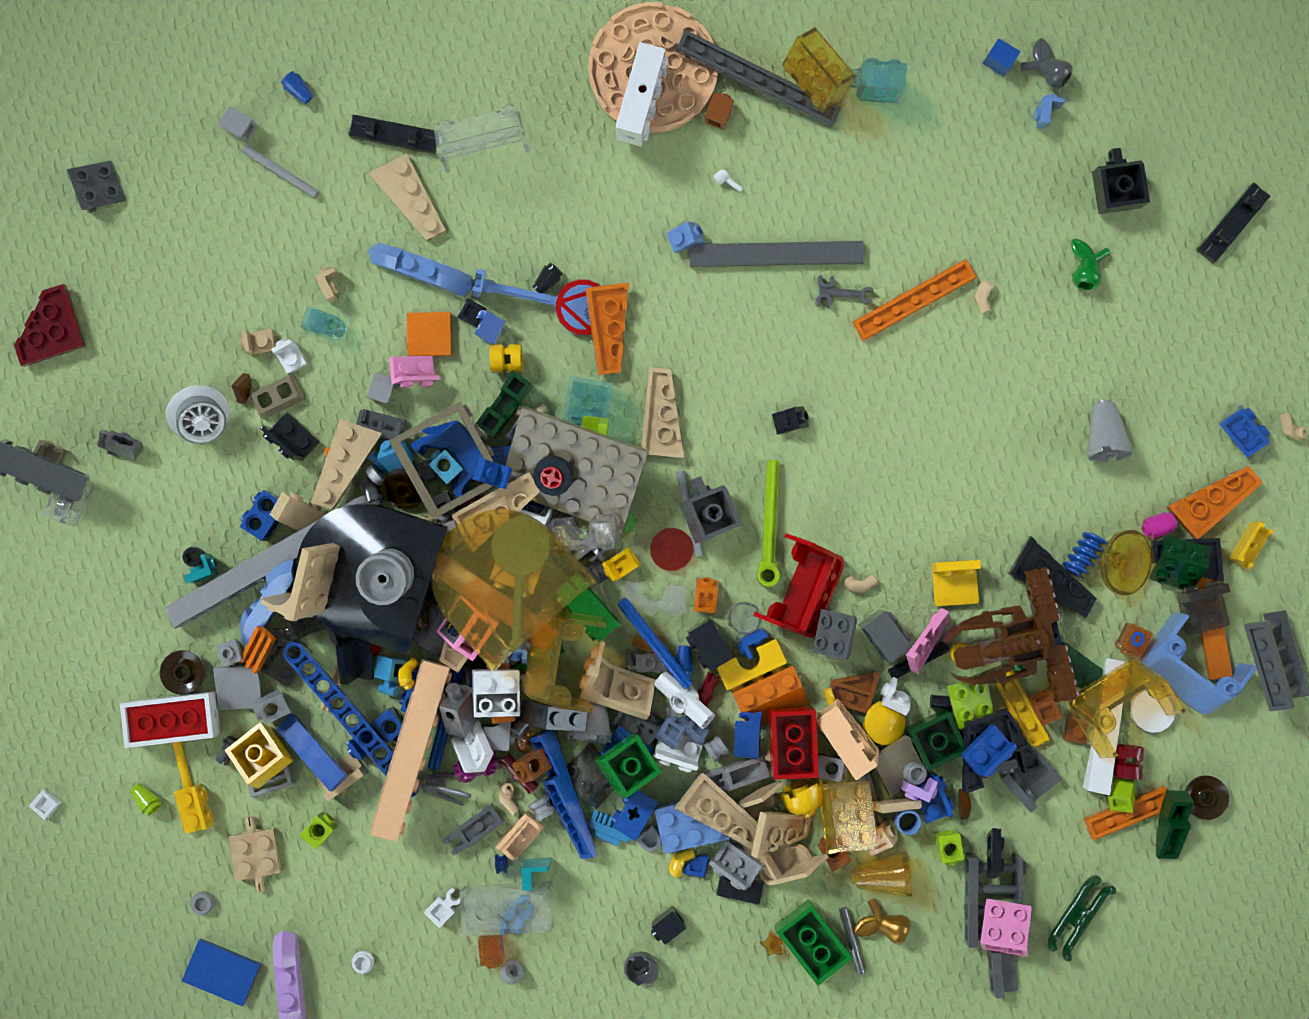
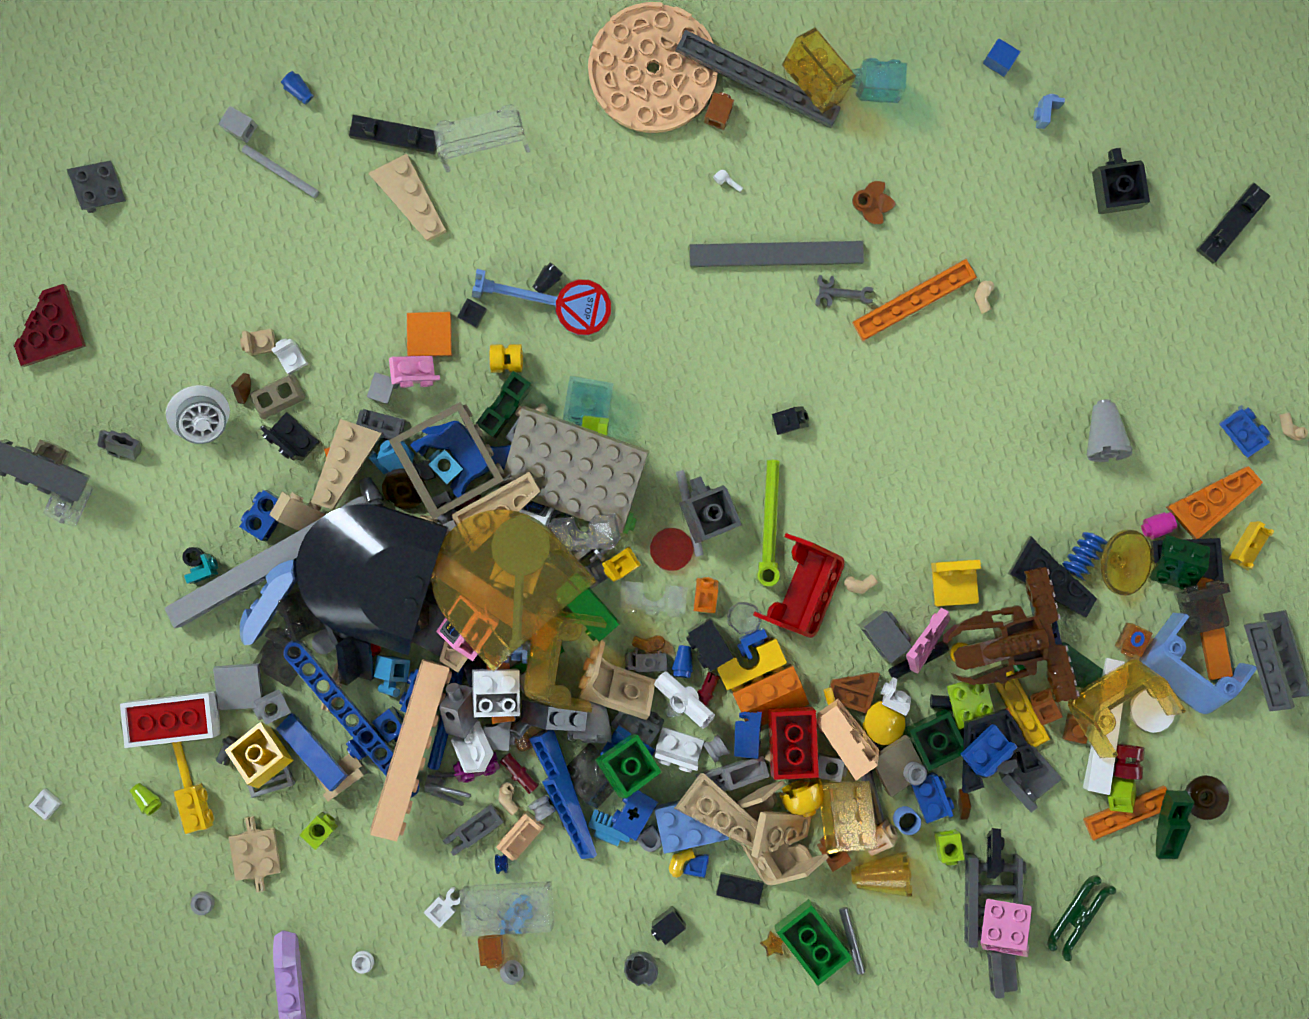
(171, 672): dark brown dish -> none
(221, 972): blue tile -> none
(229, 652): light grey bracket -> none
(255, 646): orange tile -> none
(310, 584): tan bracket -> none
(320, 322): clear light blue piece -> none
(321, 642): none -> light grey tile
(328, 288): tan bracket -> none
(375, 474): white tile -> none
(384, 576): light grey wheel -> none
(405, 673): yellow arm -> none
(420, 268): medium blue brick -> none
(489, 327): blue panel -> none
(492, 473): blue bracket -> none
(529, 868): teal panel -> none
(538, 762): dark orange brick -> none
(545, 476): black wheel -> none
(607, 322): orange wing -> none
(640, 94): white brick -> none
(655, 643): blue axle -> none
(661, 421): tan wing -> none
(675, 727): sand blue tile -> none
(685, 236): medium blue bracket -> none
(736, 865): light grey bracket -> none
(835, 634): dark grey bracket -> none
(876, 202): none -> dark orange plate
(892, 926): pearl gold piece -> none
(896, 805): tan tile -> none
(915, 792): lavender bracket -> none
(1054, 71): dark grey piece -> none
(1087, 274): green piece -> none

